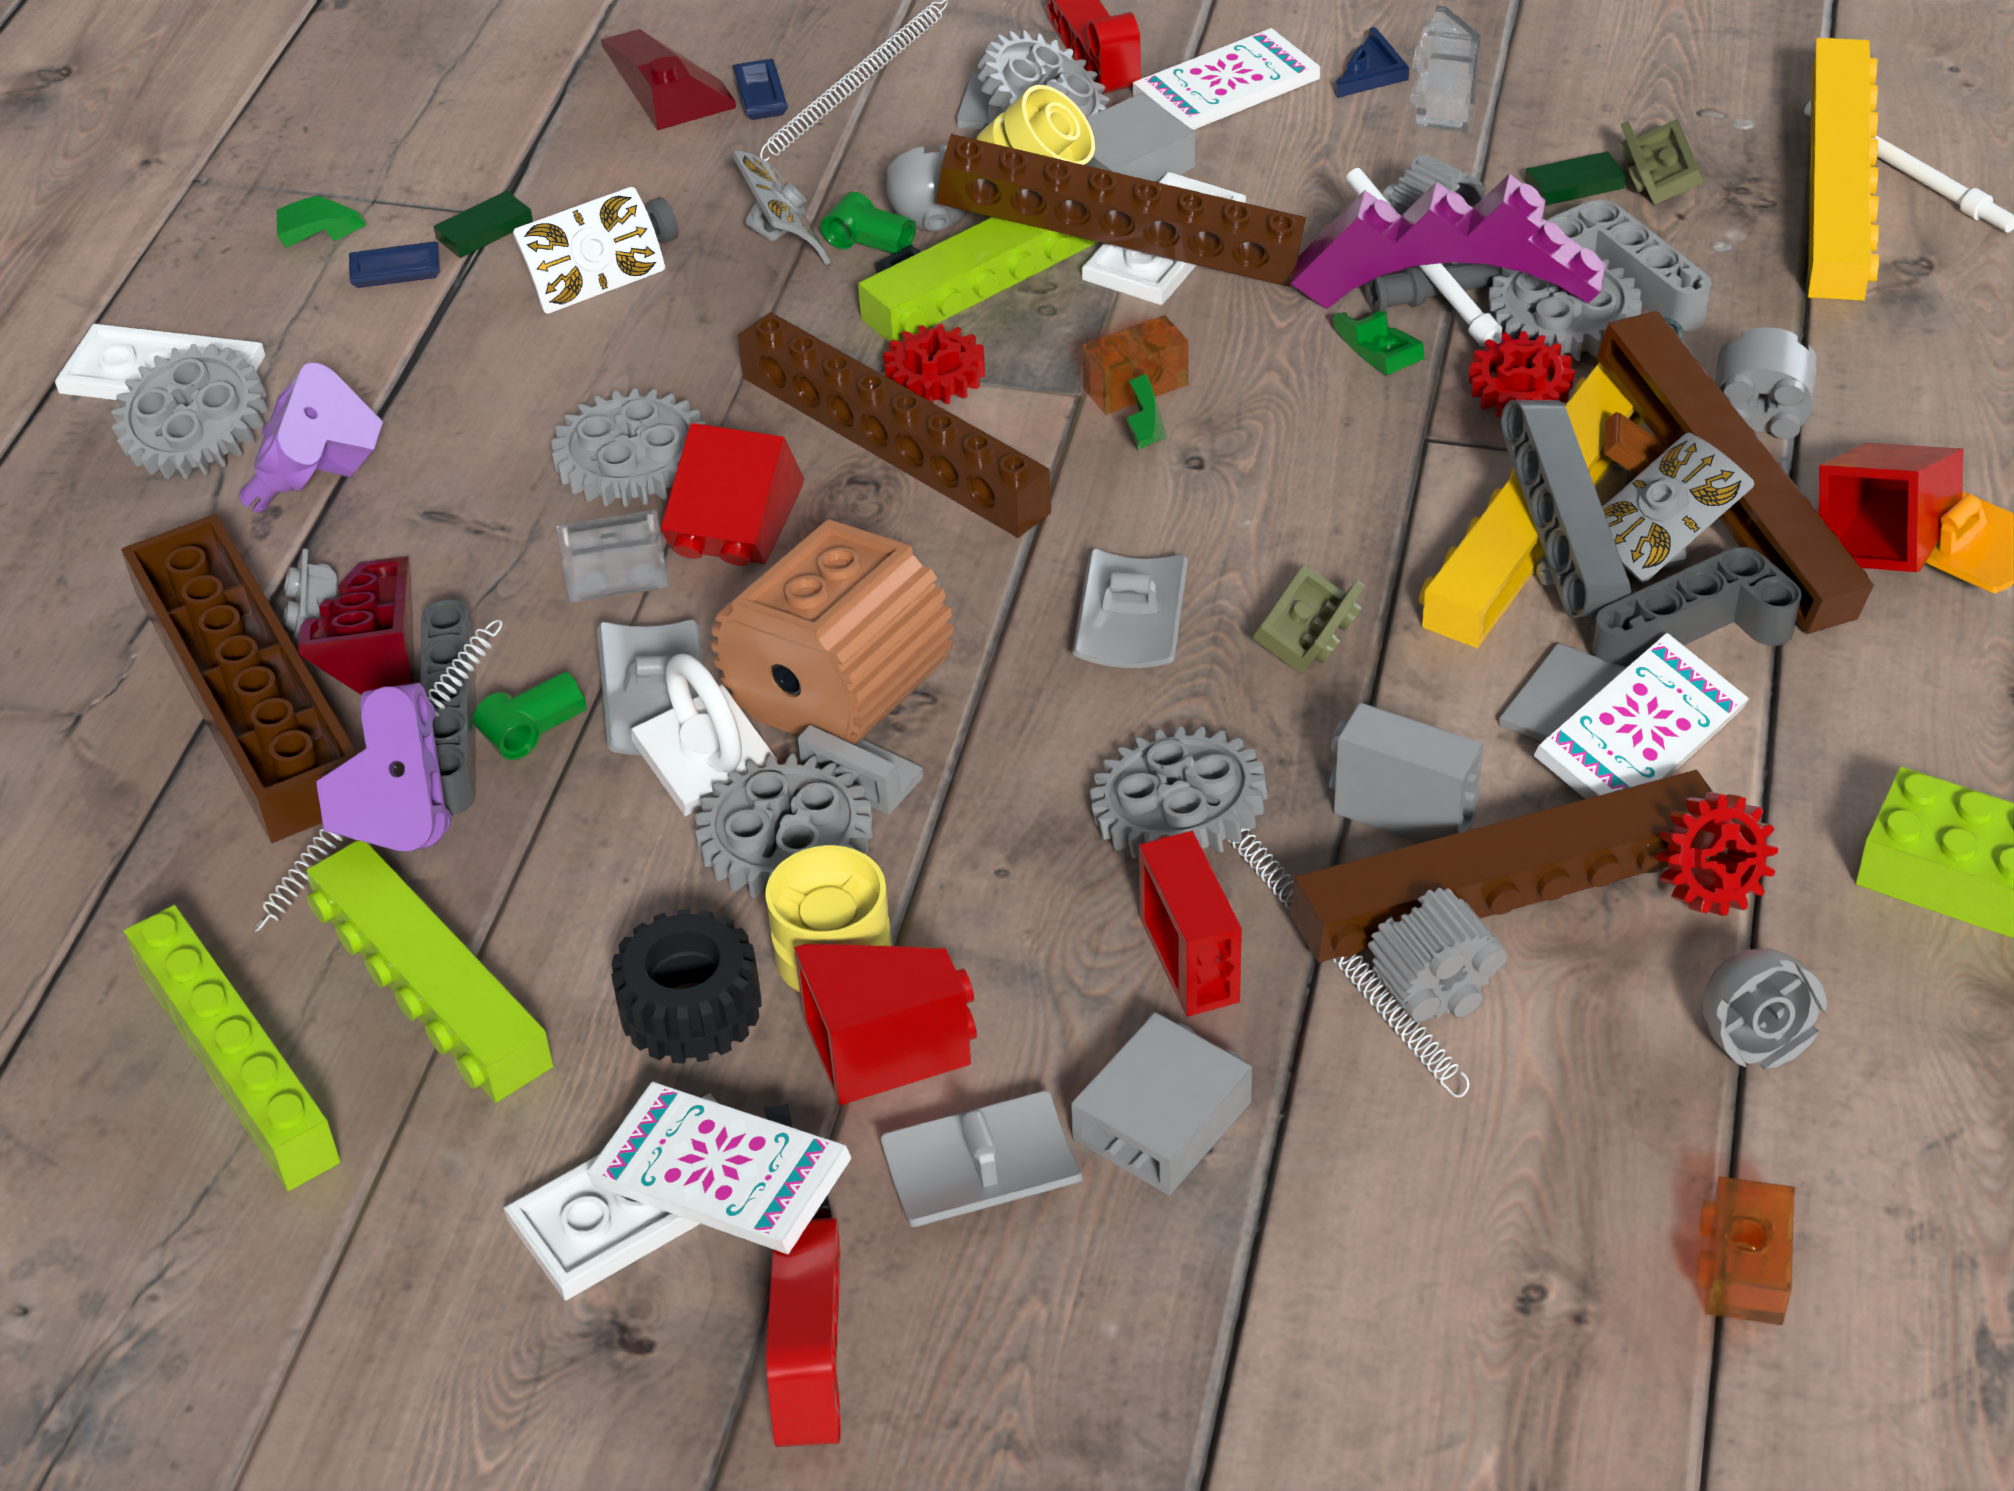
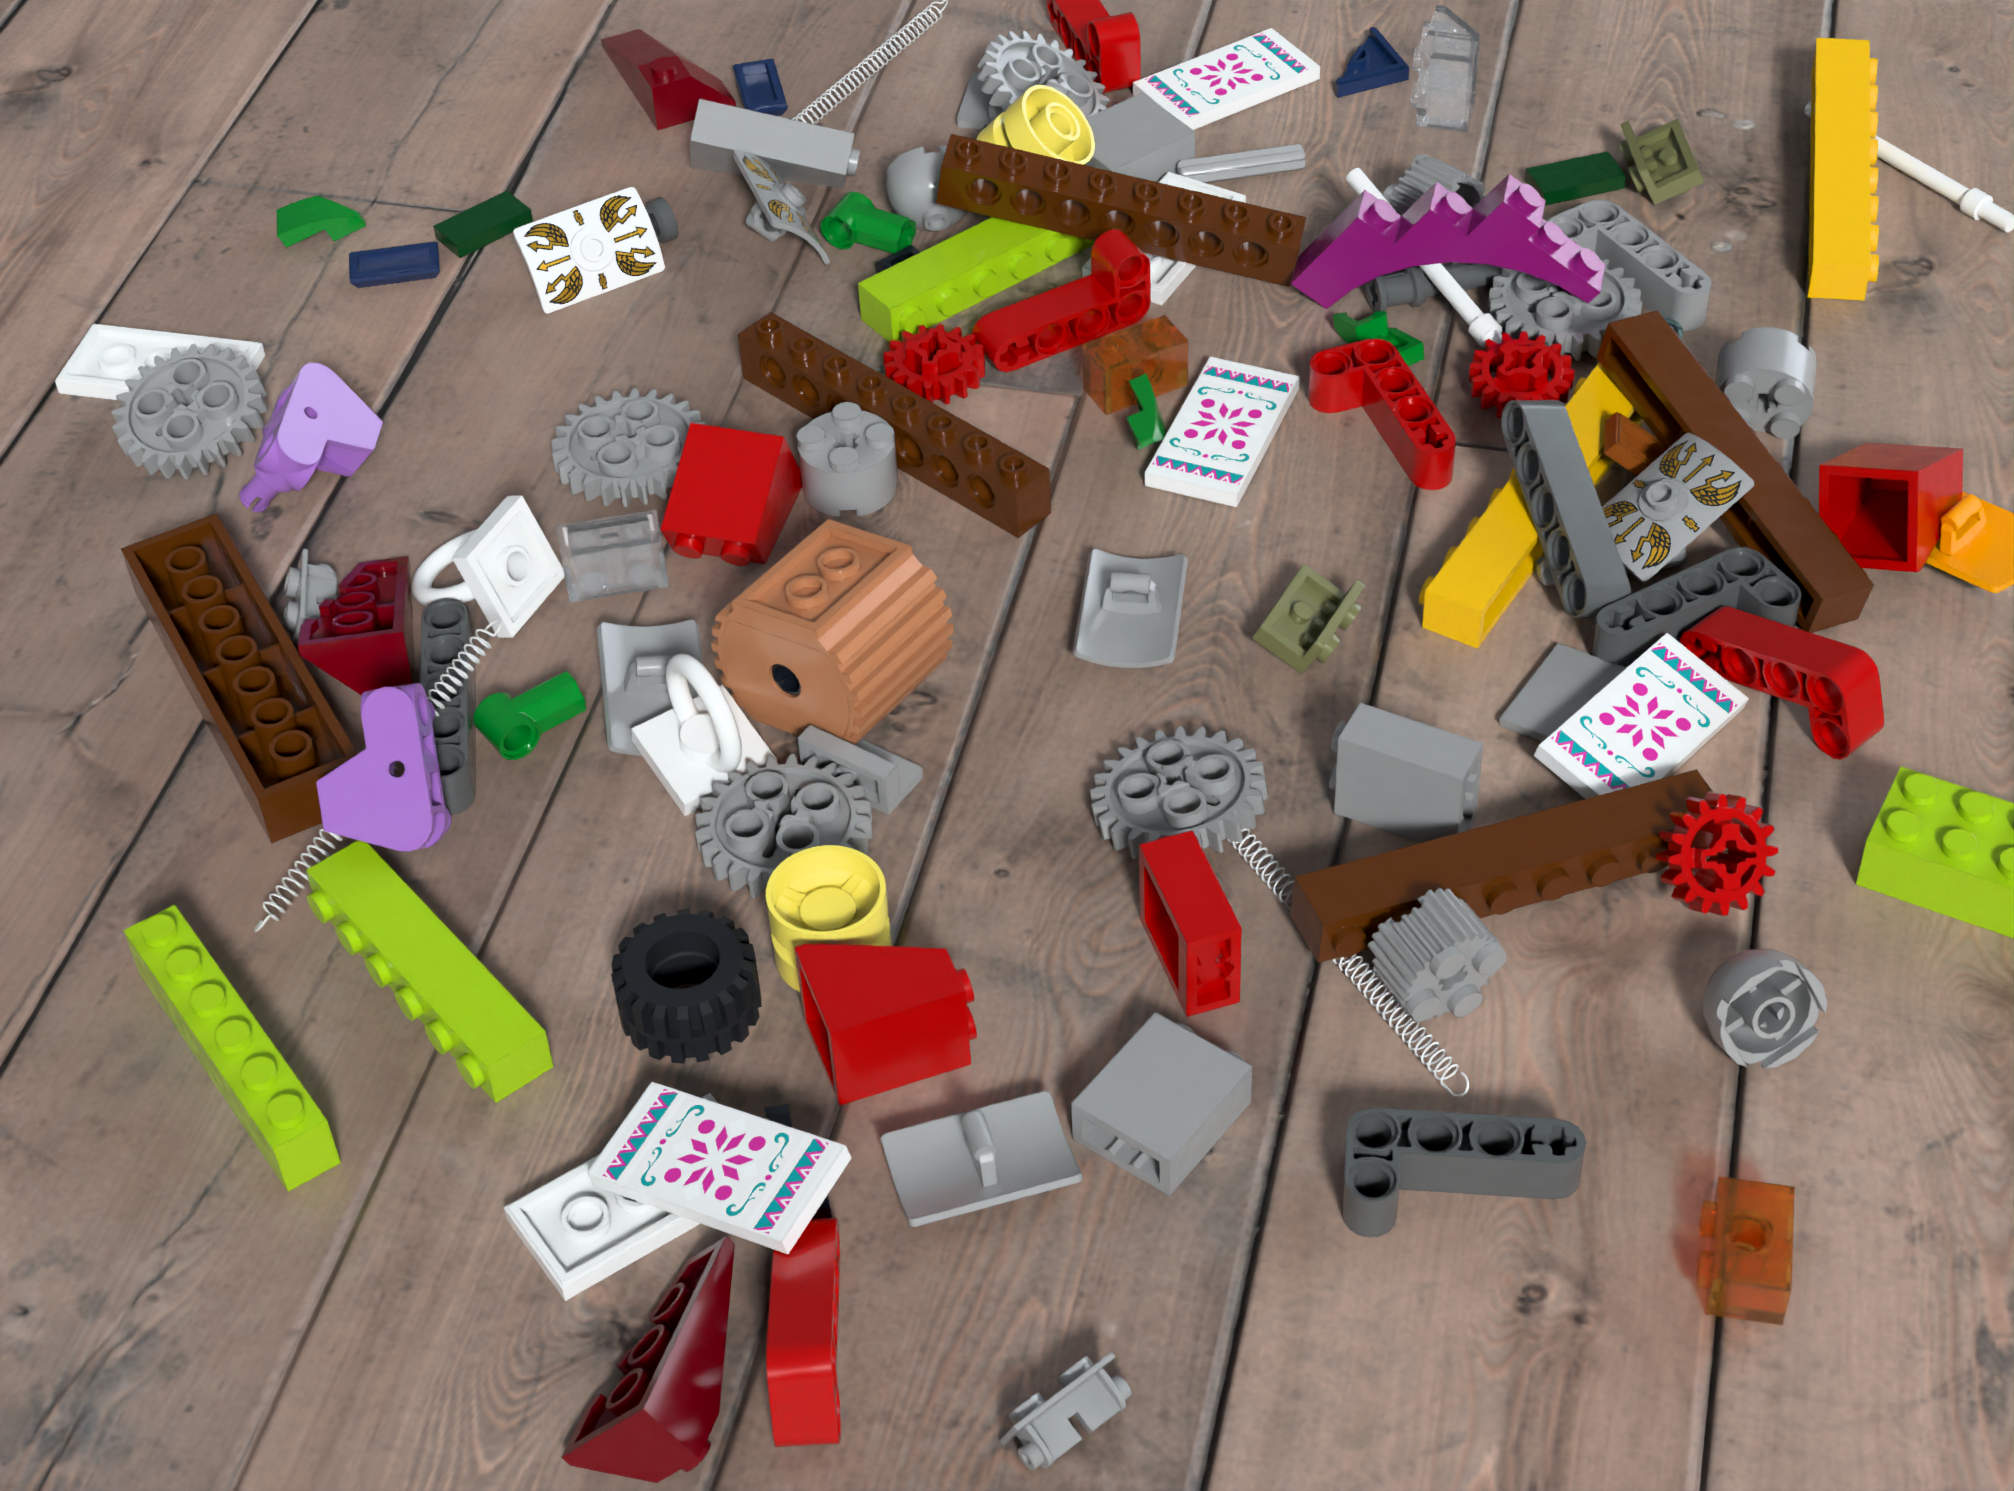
(503, 567): none -> white tile
(670, 1381): none -> dark red wedge
(792, 147): none -> light grey slope
(847, 461): none -> light grey brick
(1045, 1424): none -> light grey hinge
(1073, 313): none -> red beam
(1222, 431): none -> white tile
(1243, 164): none -> light grey axle
(1381, 382): none -> red beam
(1452, 1154): none -> dark grey beam
(1825, 675): none -> red beam

